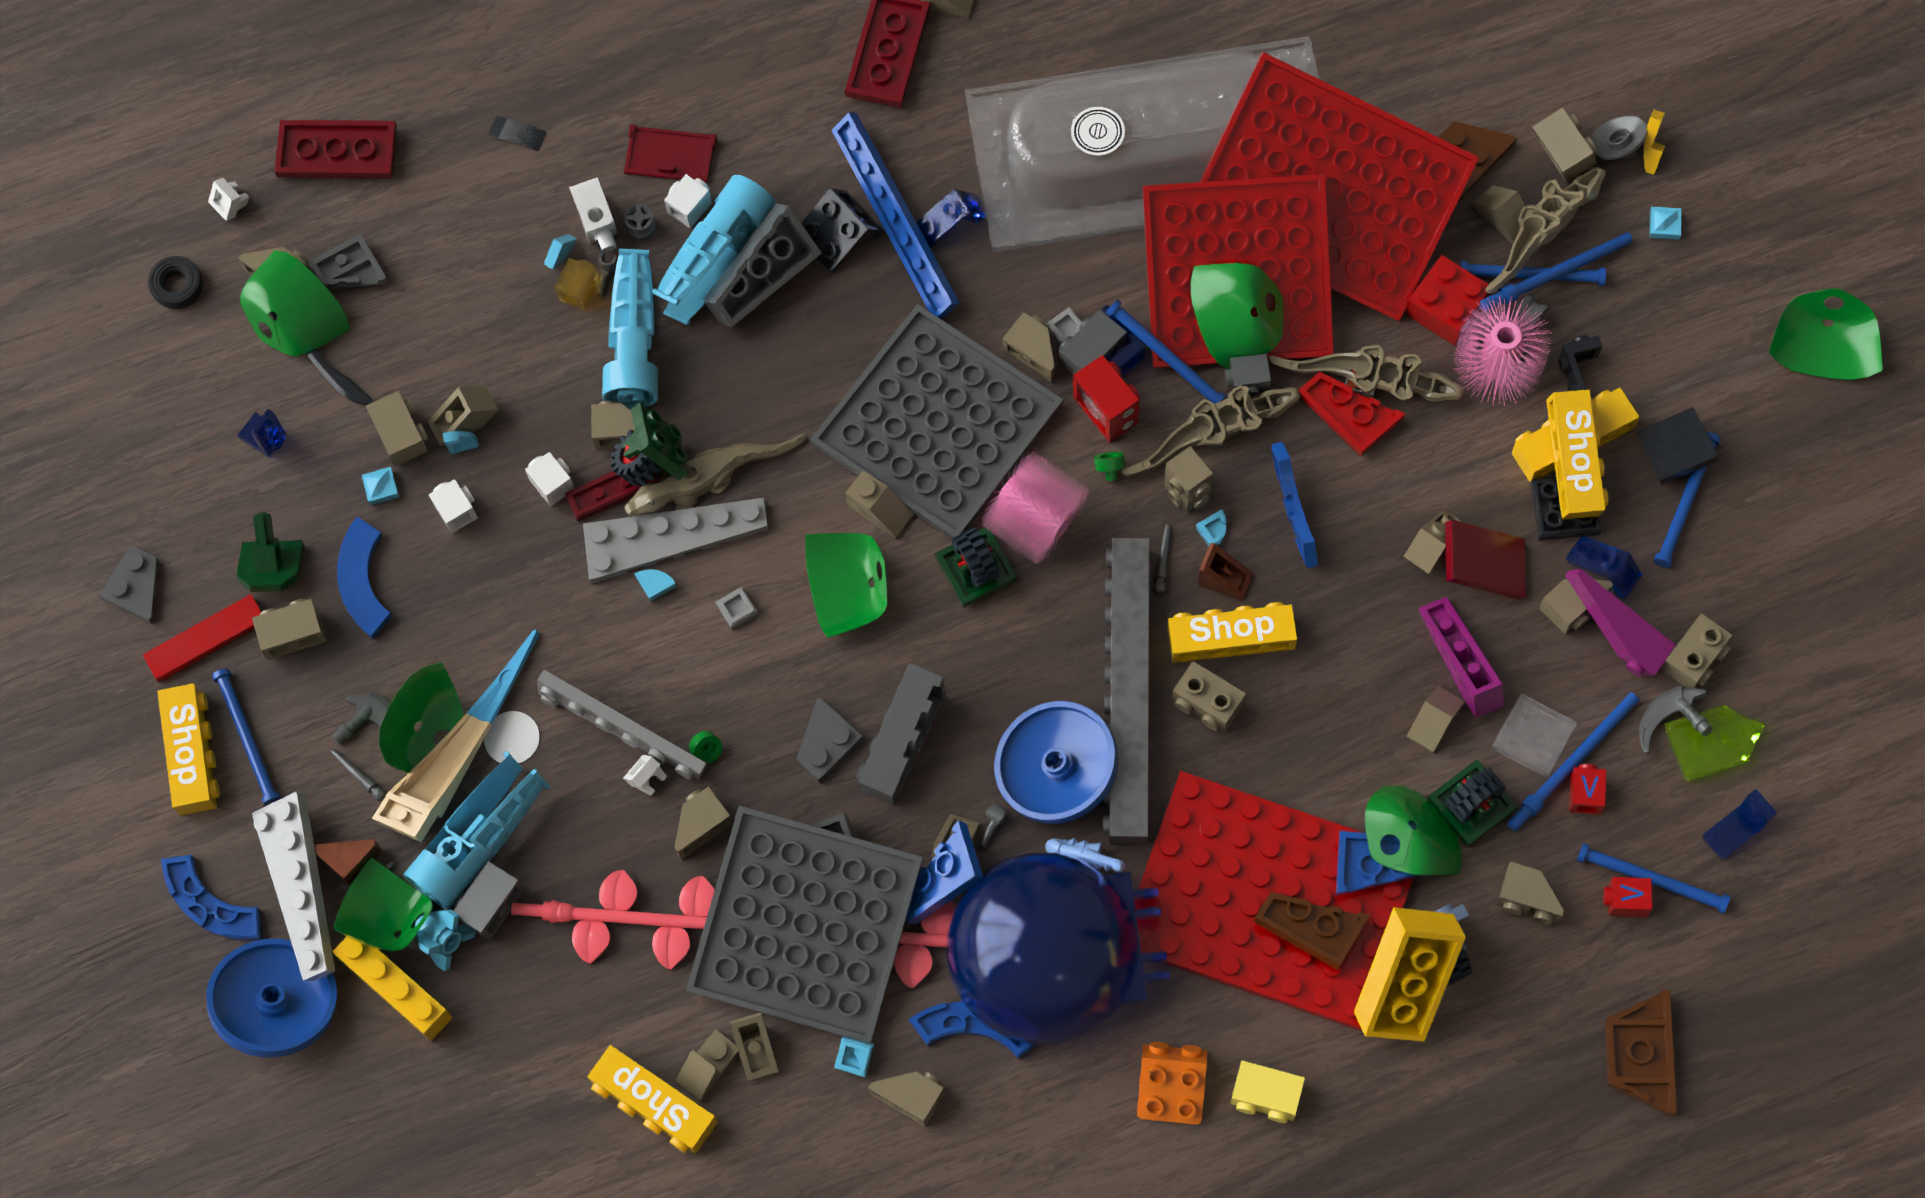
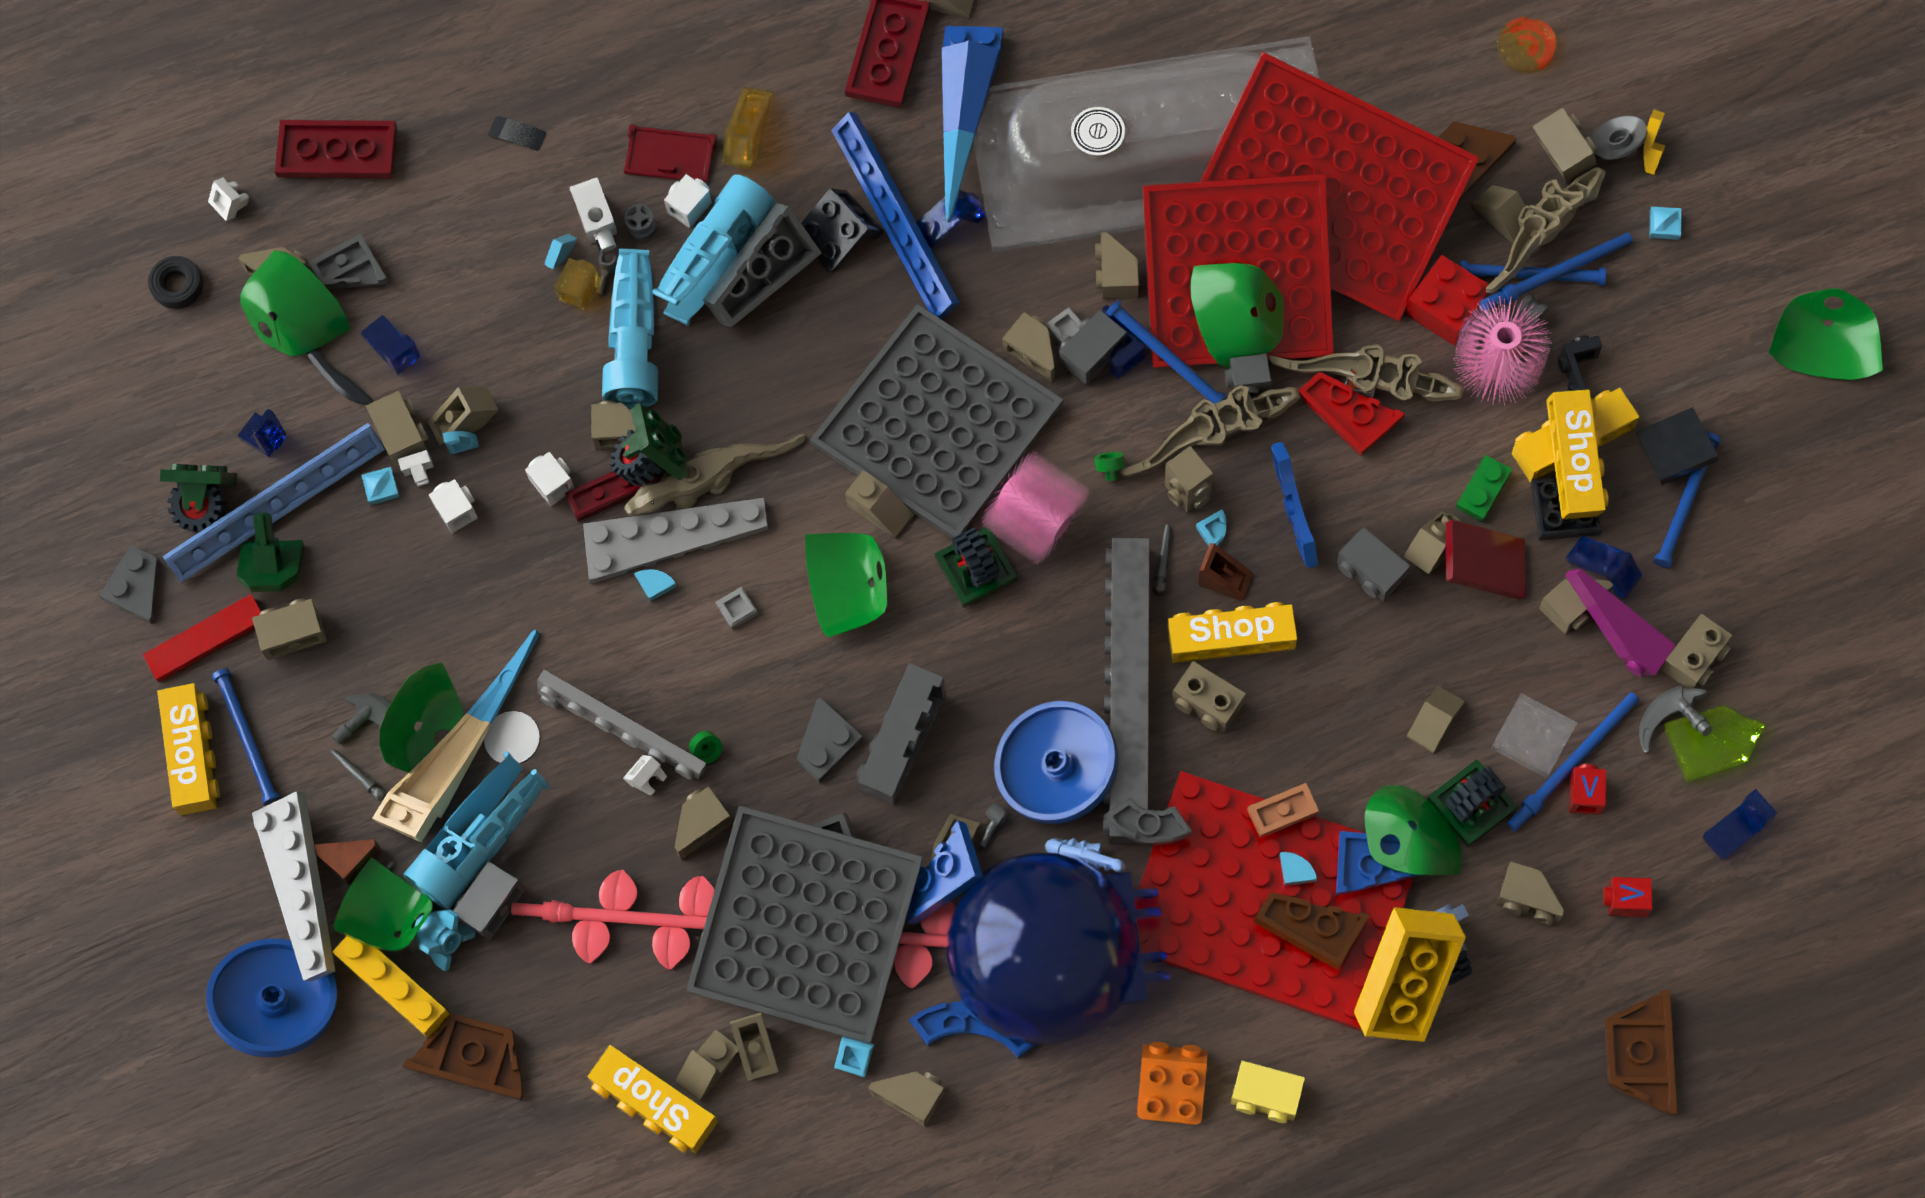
(197, 498): none -> plate
(204, 908): blue tile -> none
(276, 500): none -> medium blue tile
(354, 578): blue tile -> none
(389, 343): none -> clear blue bracket
(417, 465): none -> white tile
(472, 1056): none -> reddish brown wing
(746, 128): none -> clear yellow slope
(968, 72): none -> blue plate
(1106, 398): red piece -> none
(1118, 269): none -> dark tan slope
(1147, 825): none -> dark grey tile
(1283, 810): none -> nougat plate
(1296, 869): none -> medium azure tile
(1372, 565): none -> dark grey brick
(1463, 658): magenta slope -> none
(1483, 488): none -> green plate
(1526, 45): none -> clear yellow tile
(1657, 879): blue bar -> none

